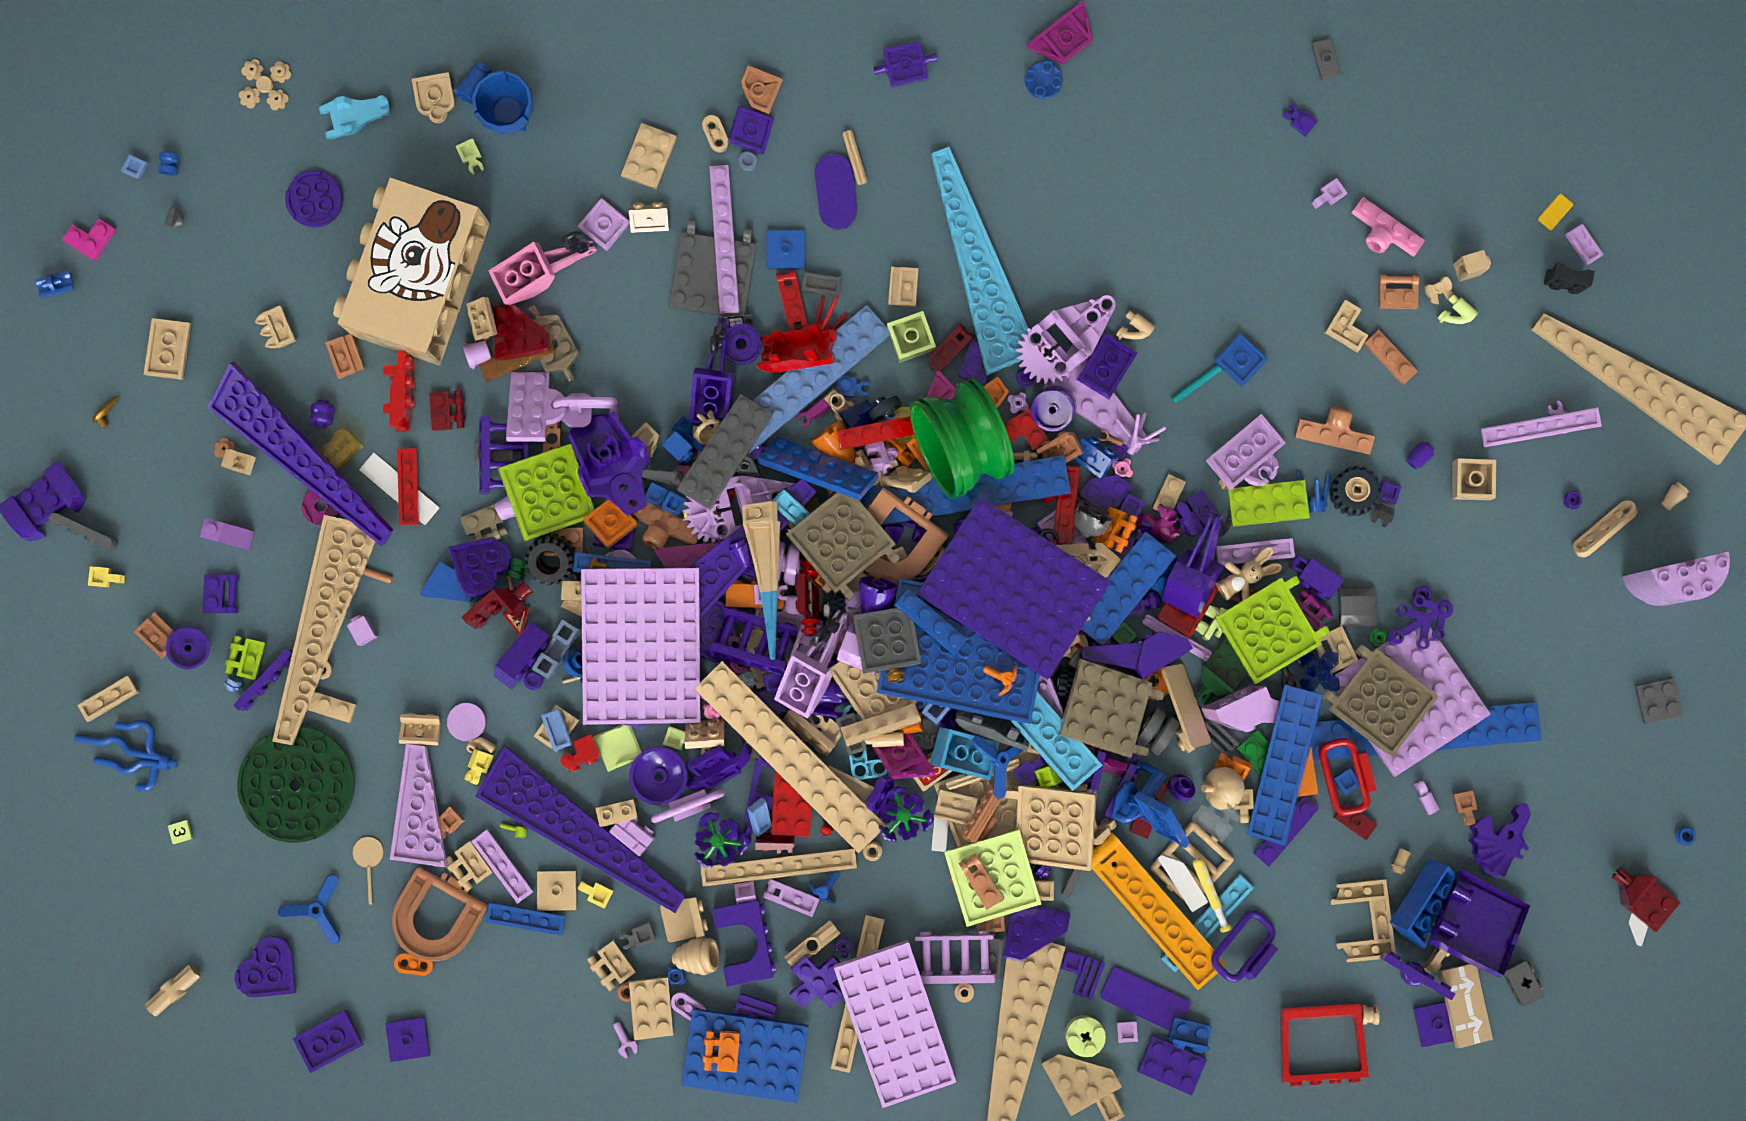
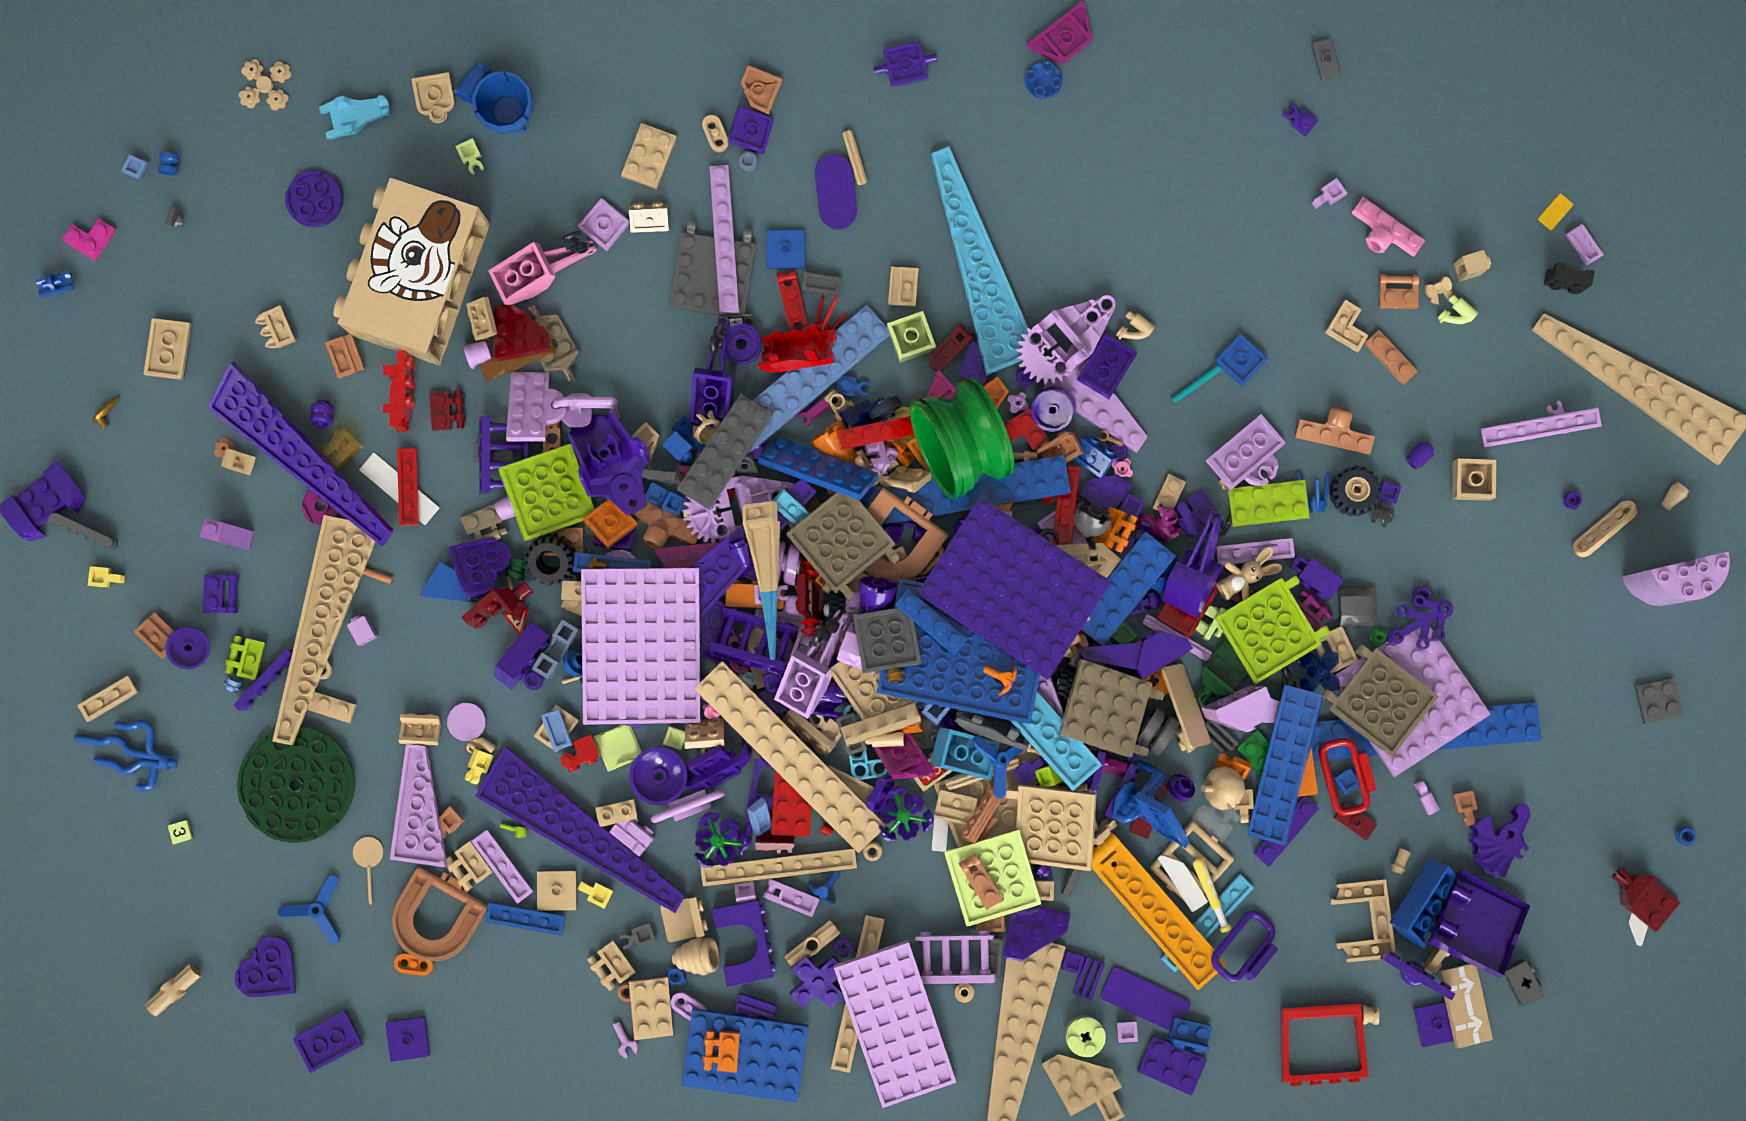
(1136, 440): lavender plant -> none

